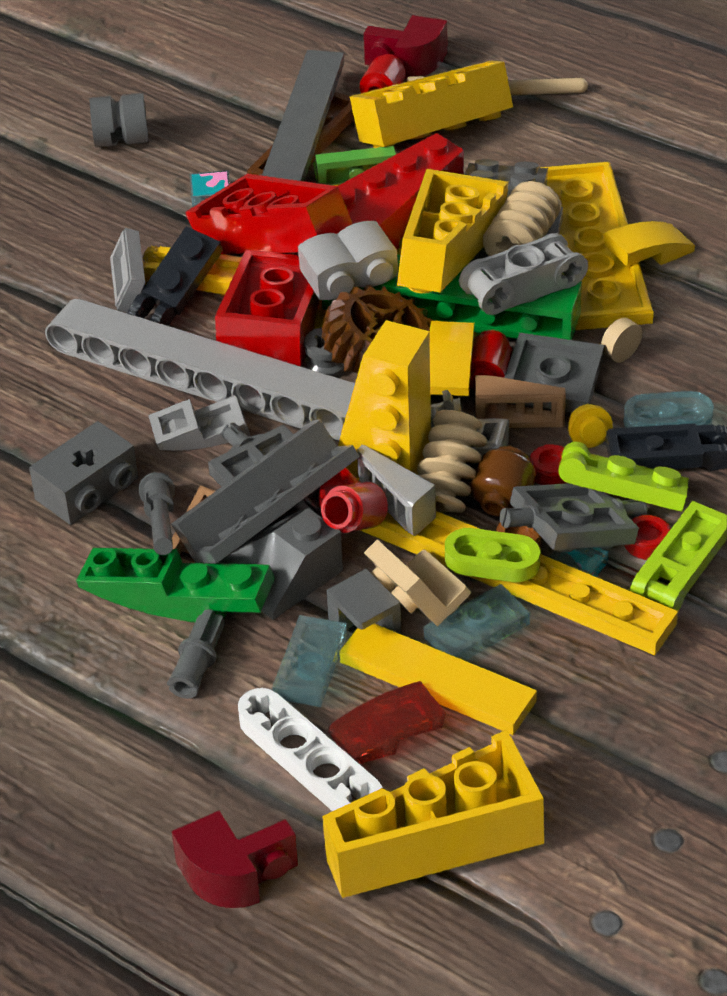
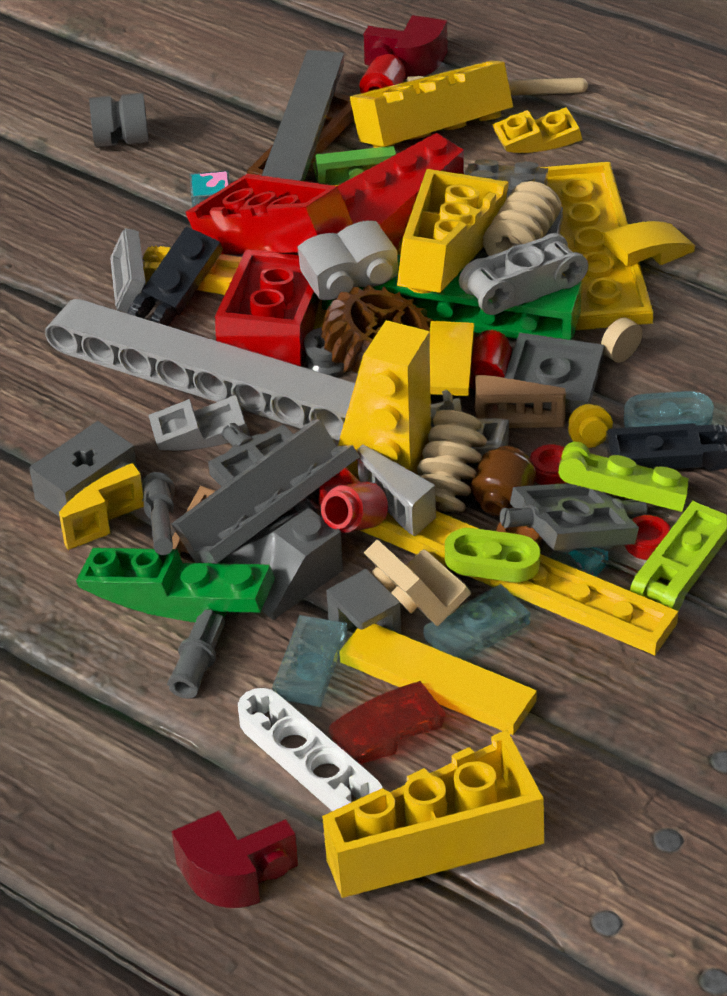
(88, 512): none -> yellow slope
(525, 135): none -> yellow slope

